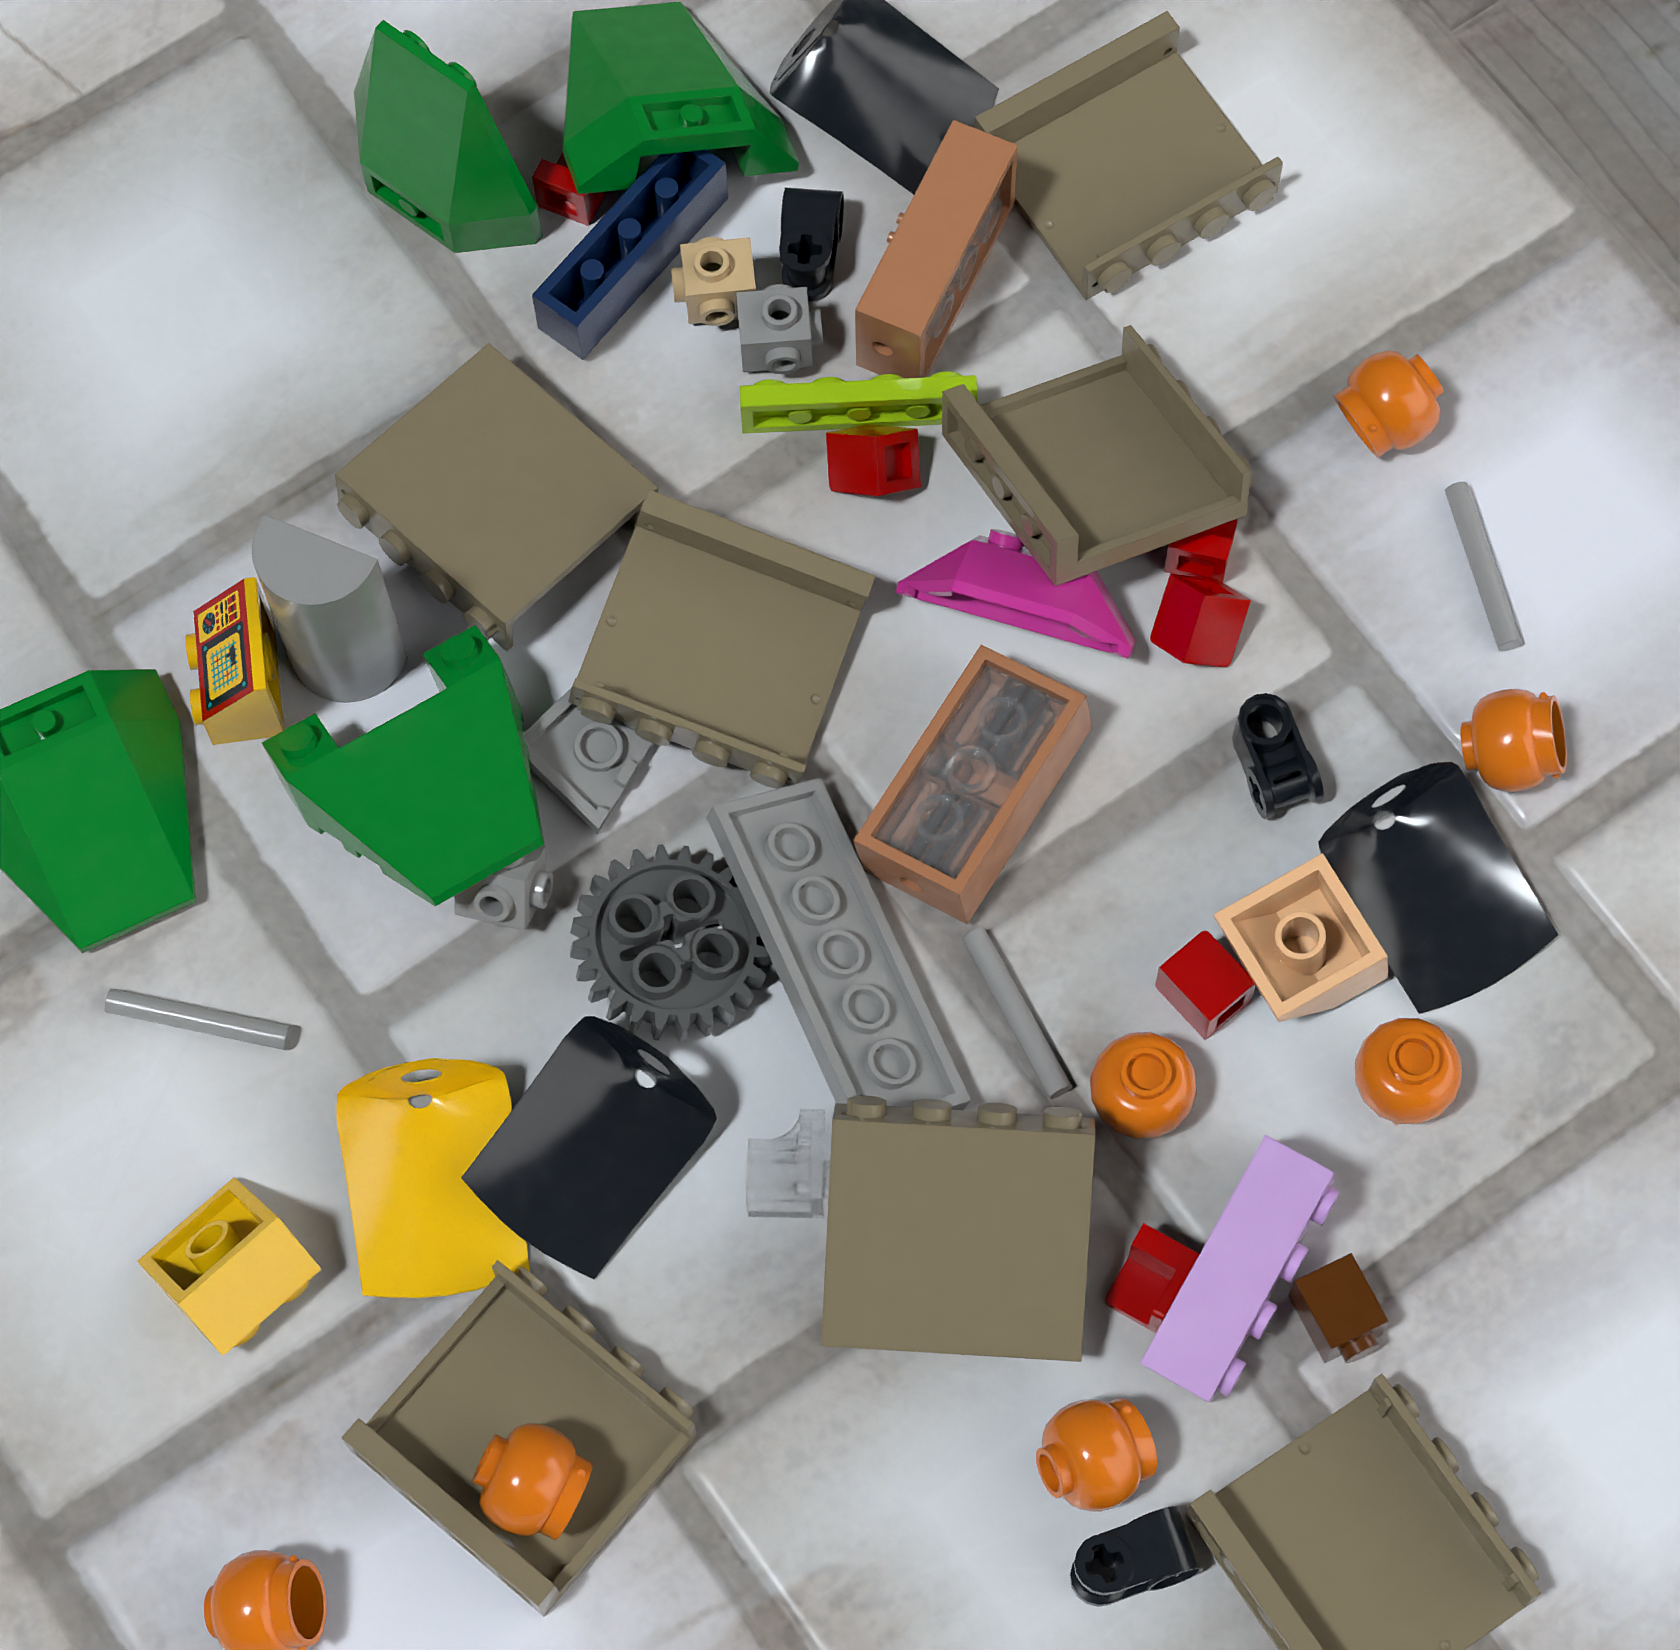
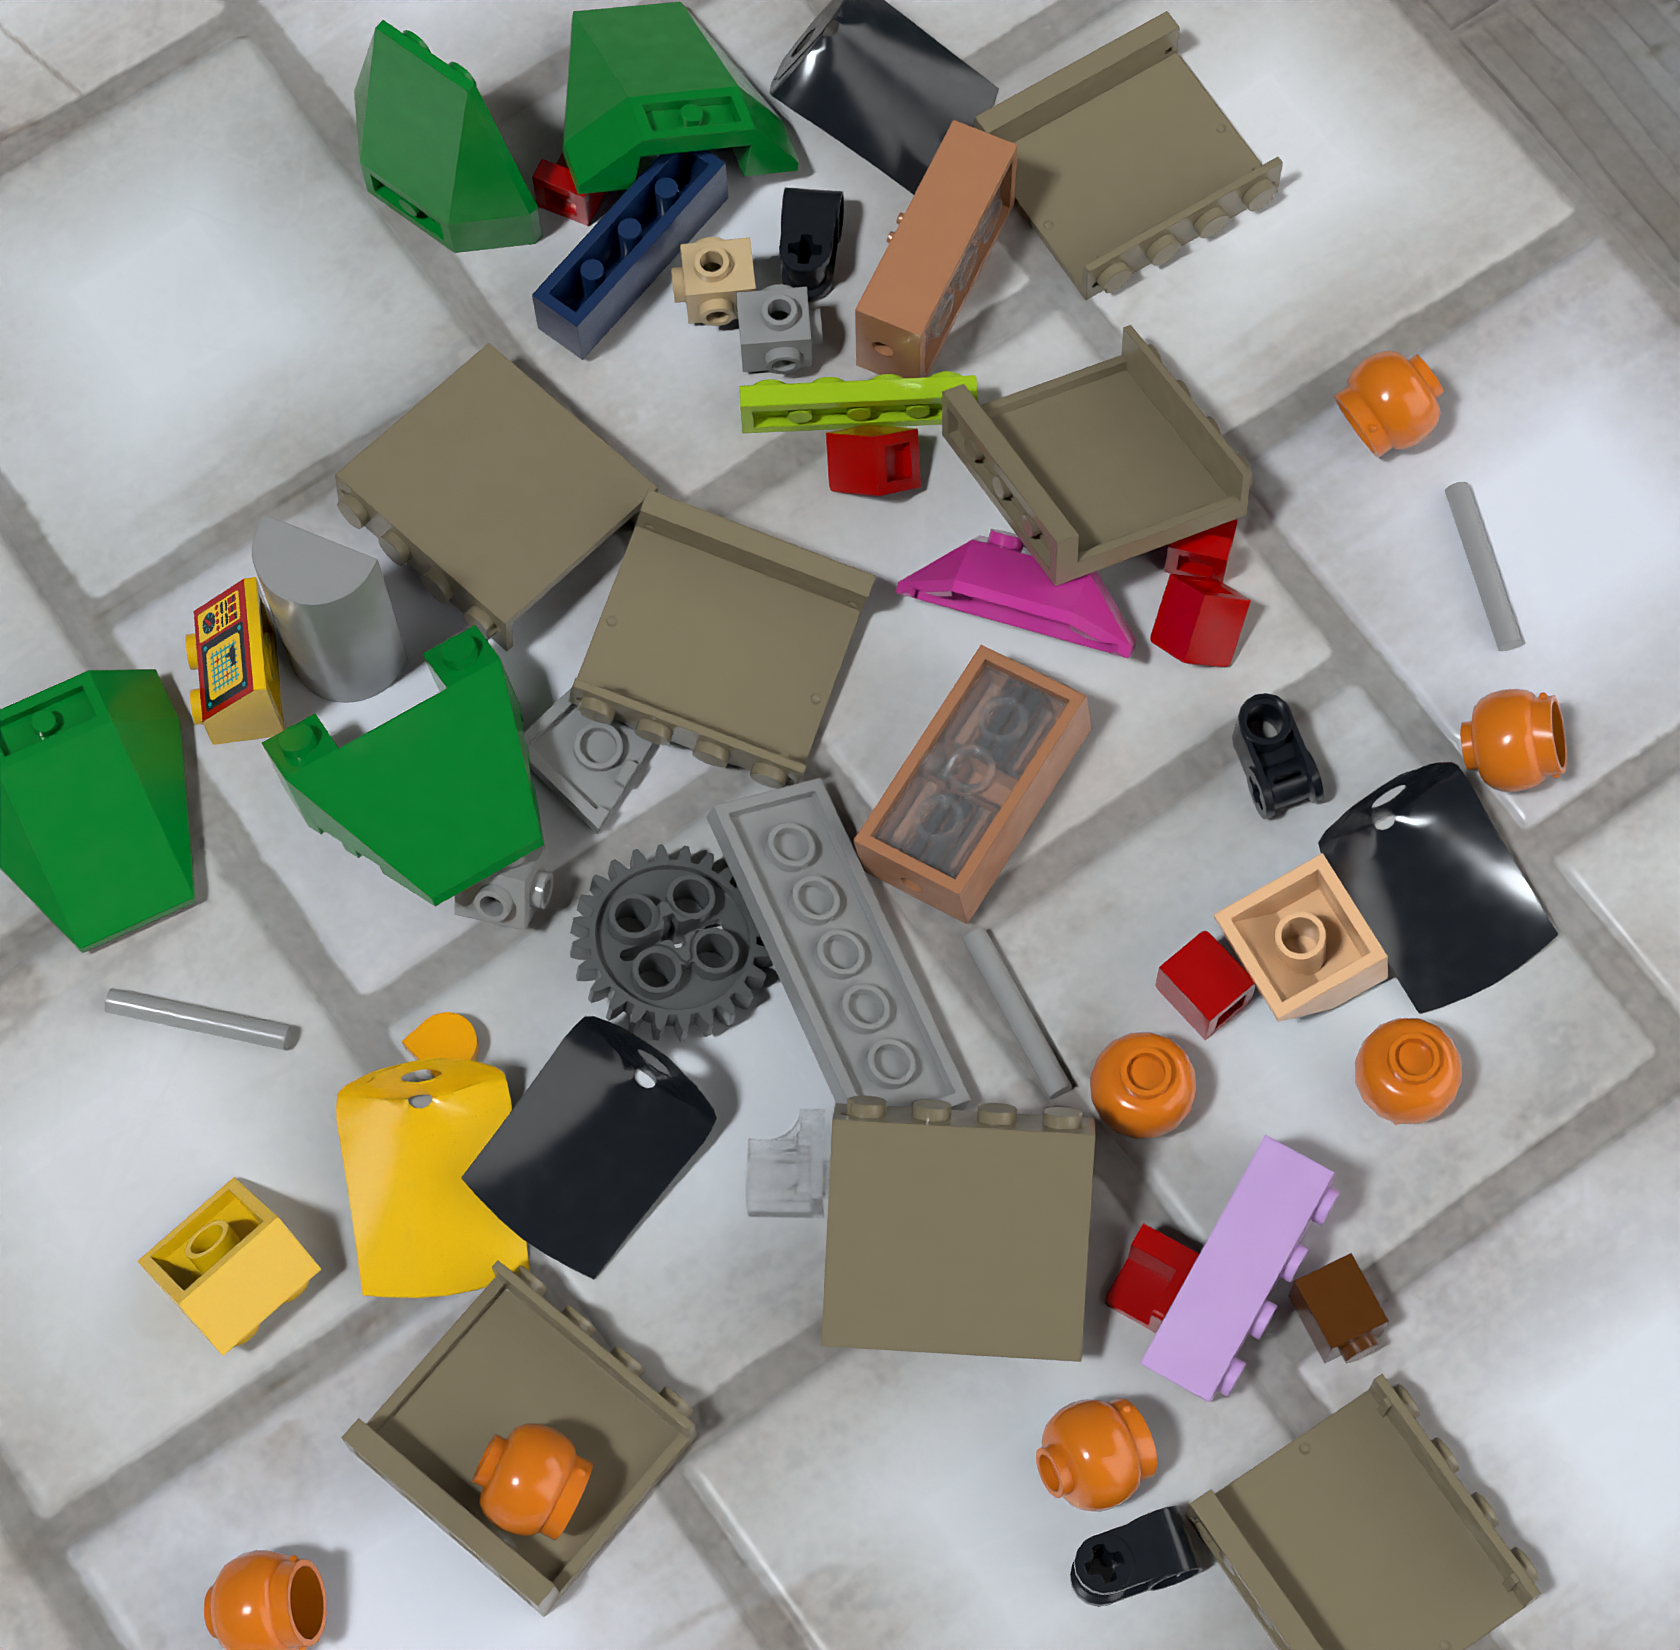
(444, 1037): none -> light orange tile

